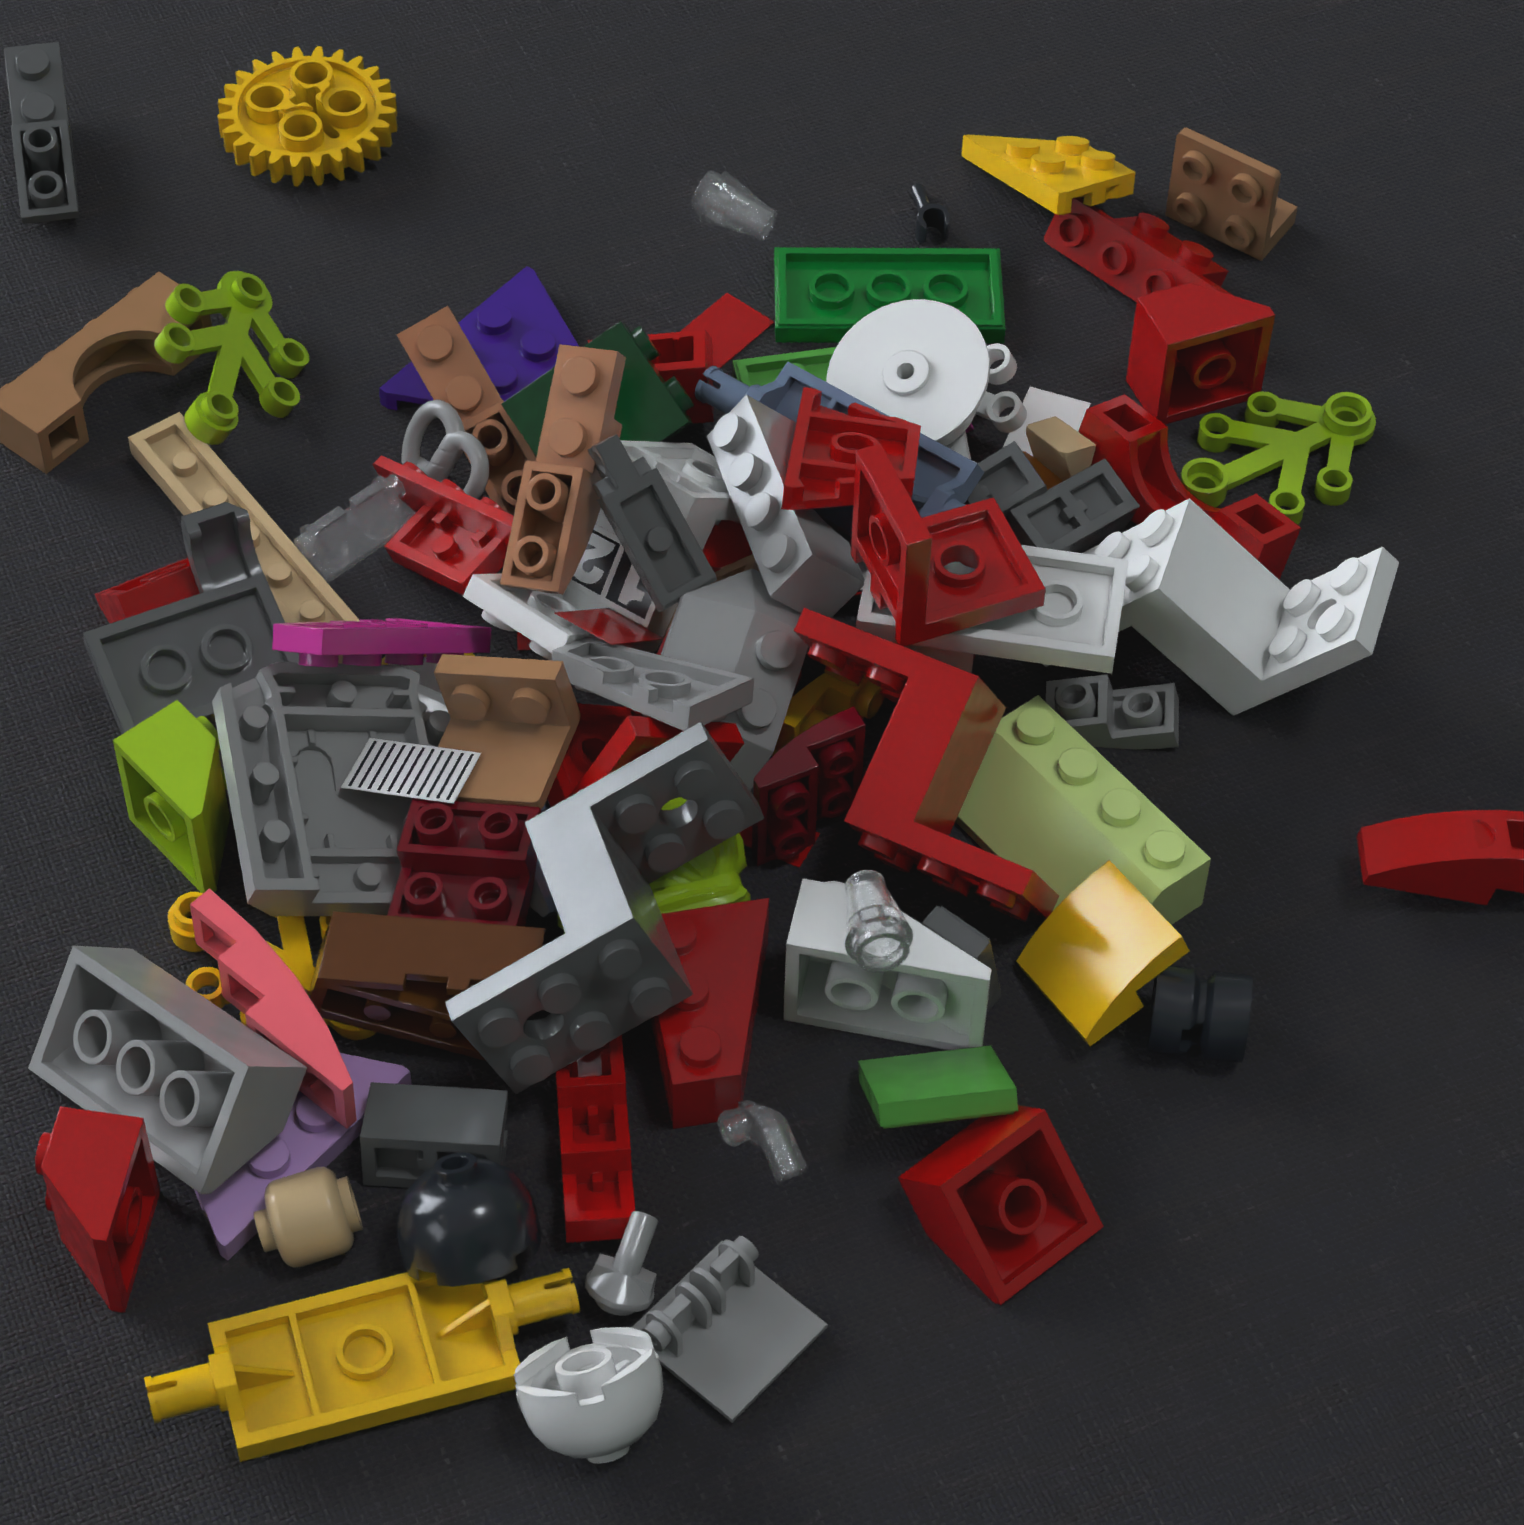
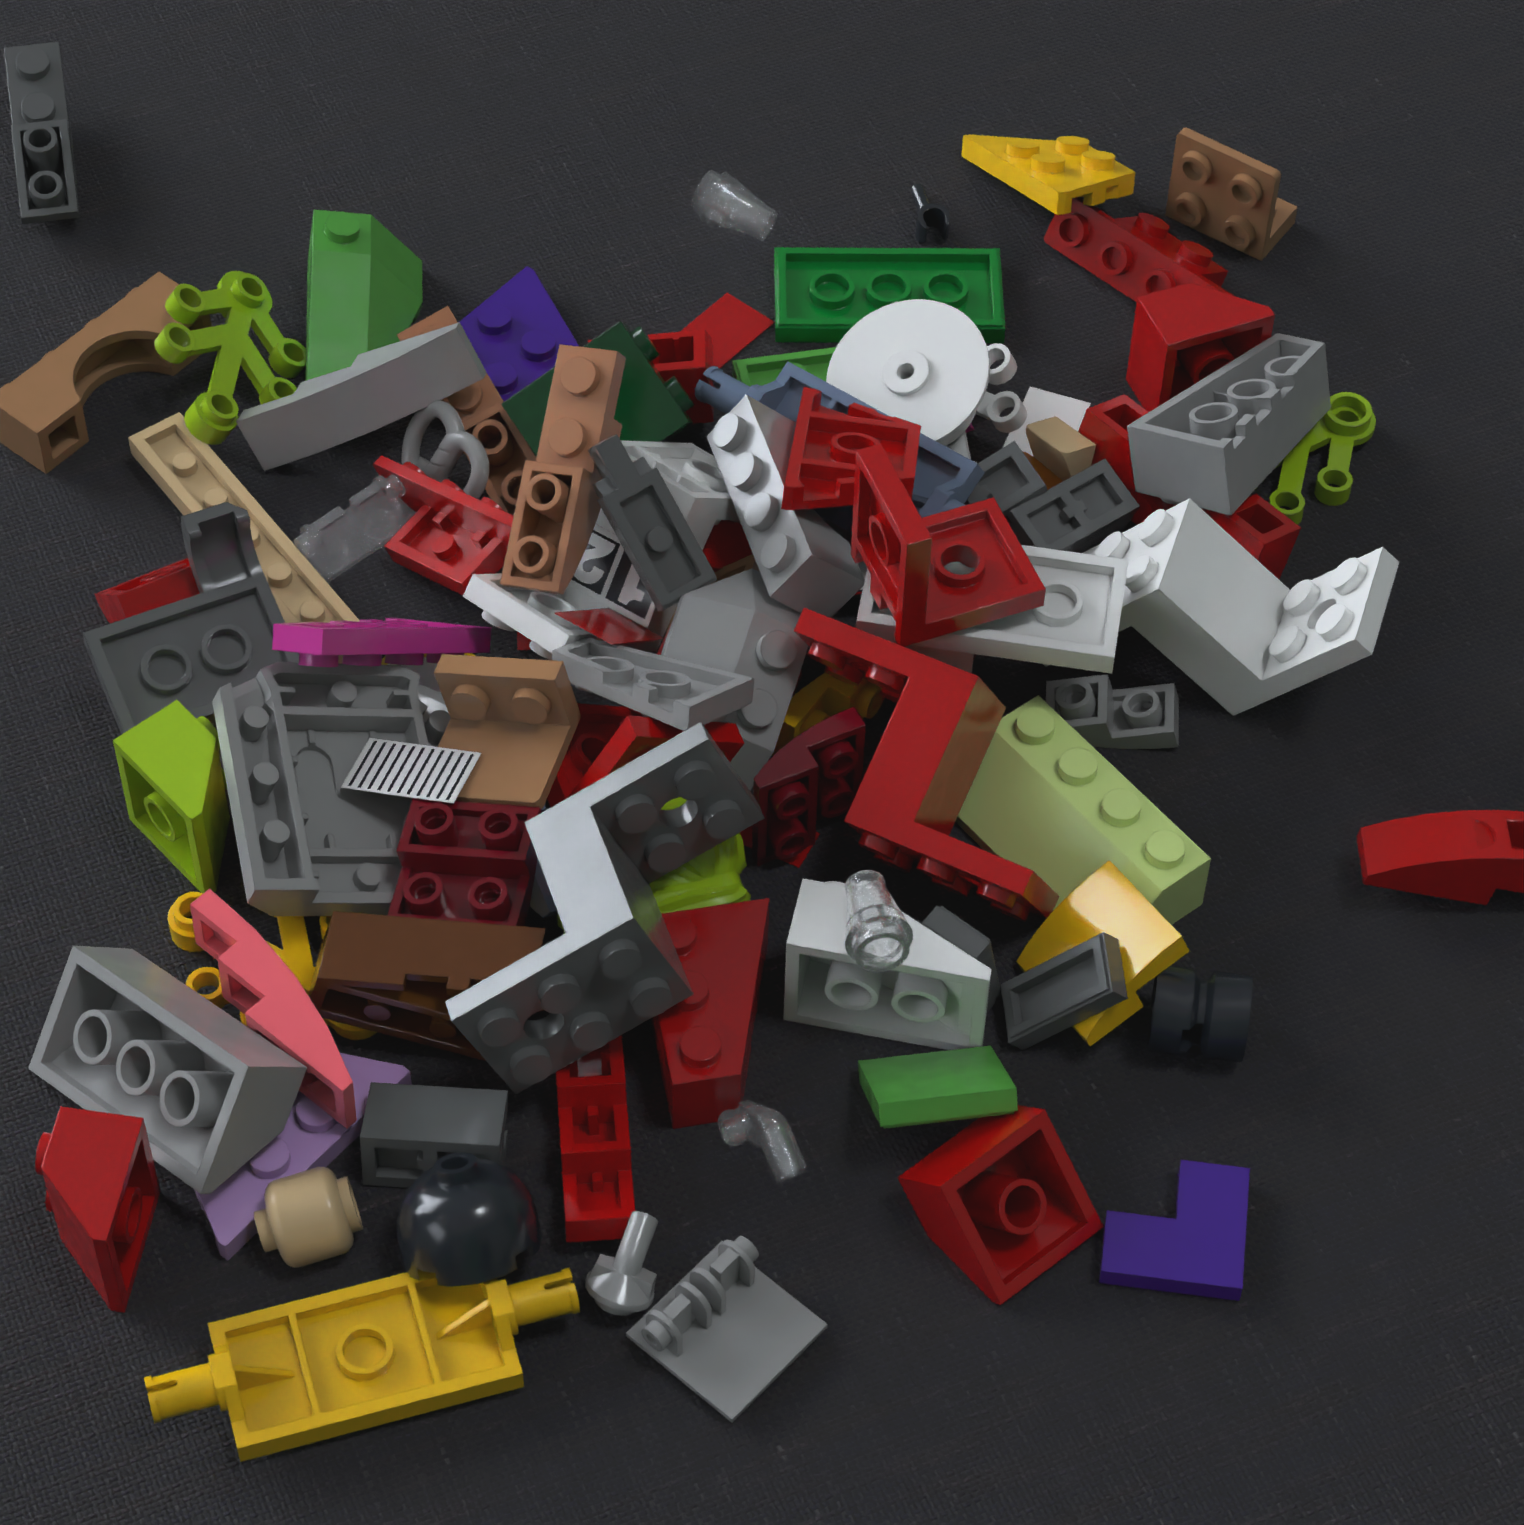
(307, 116): yellow gear -> none
(358, 289): none -> bright green wedge
(362, 397): none -> light grey slope
(592, 1396): white cylinder -> none
(1063, 991): none -> dark grey tile
(1194, 1252): none -> dark purple tile
(1232, 425): none -> light grey wedge

